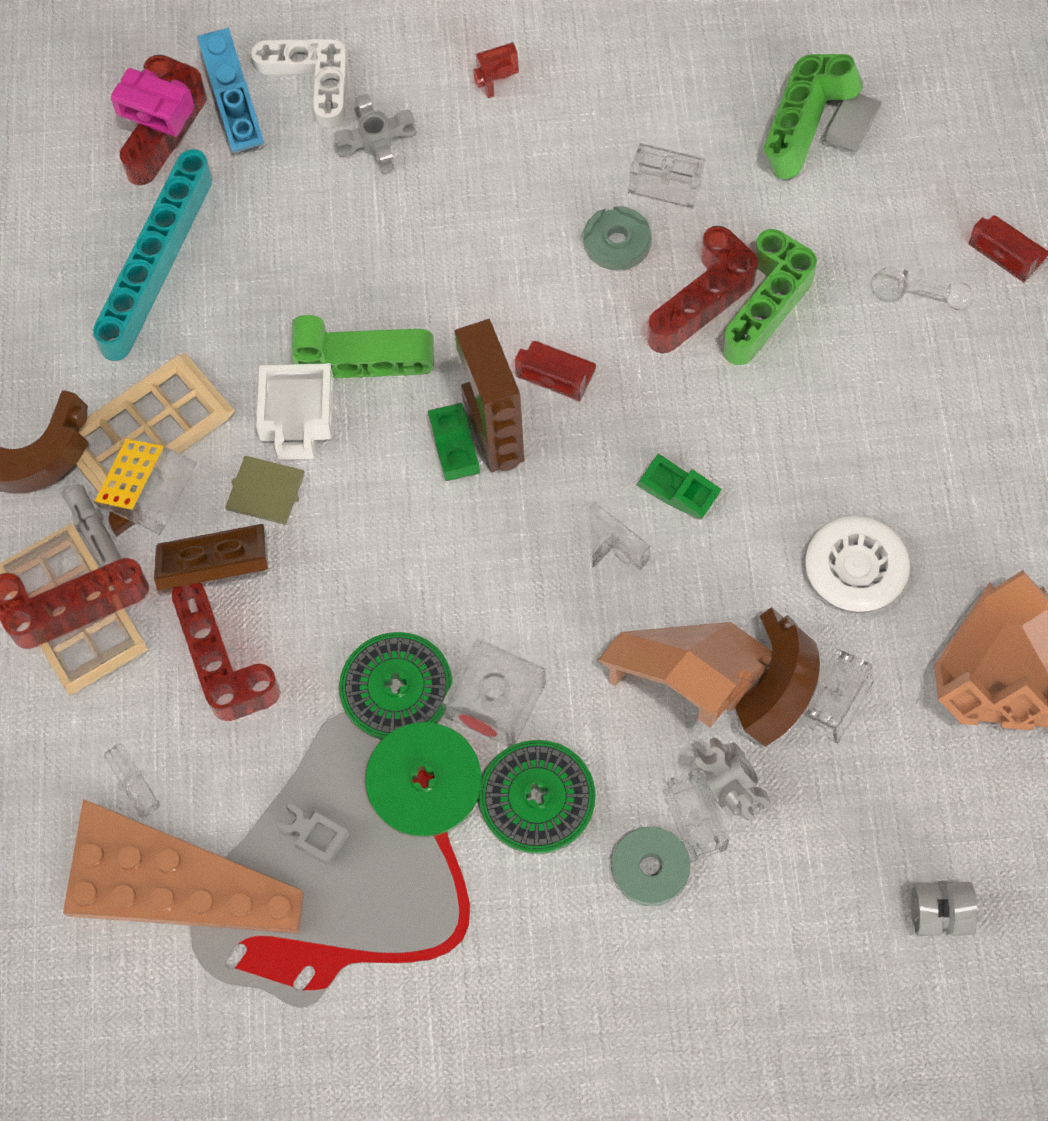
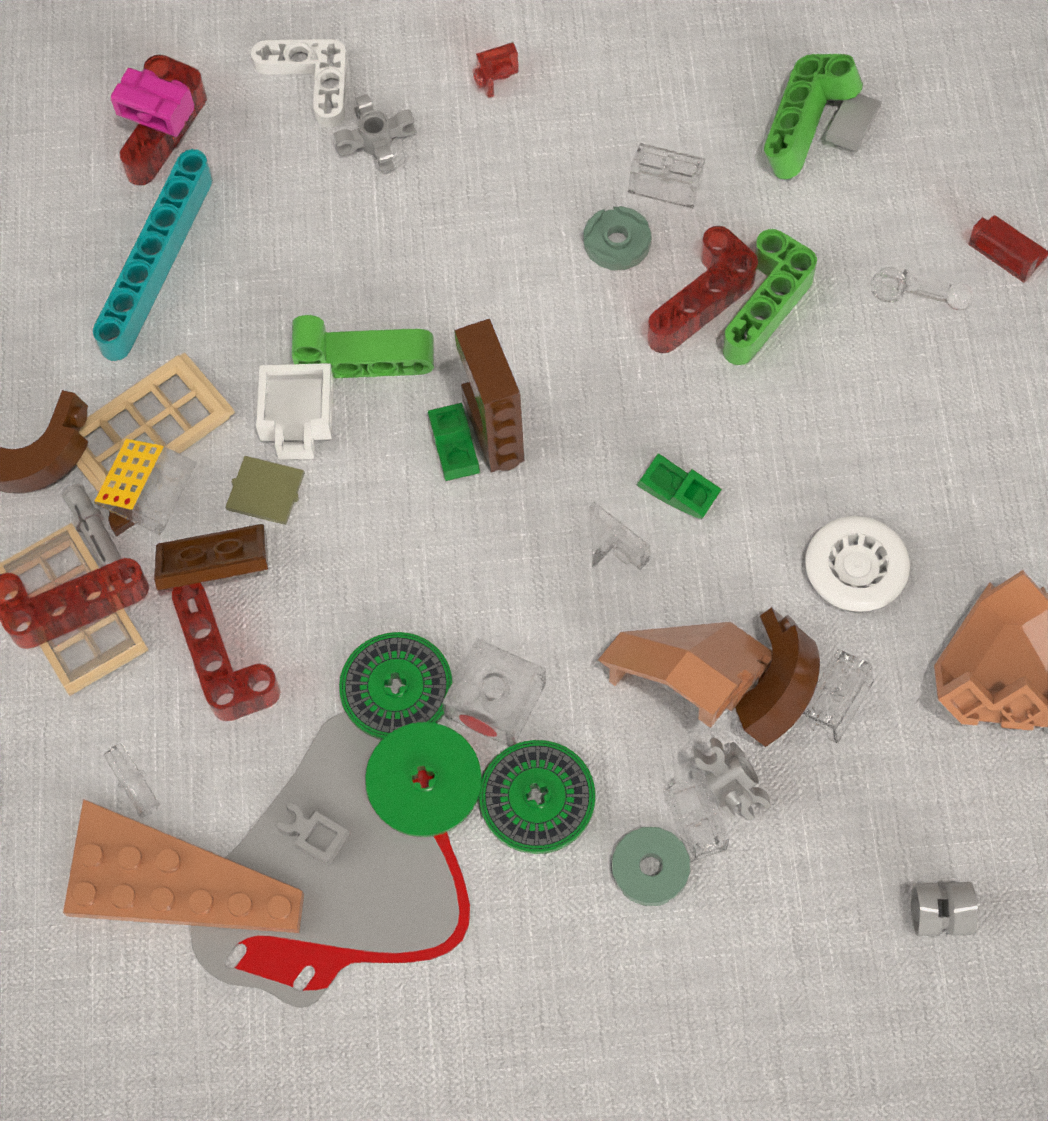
(230, 90): dark azure slope -> none
(554, 370): clear red panel -> none

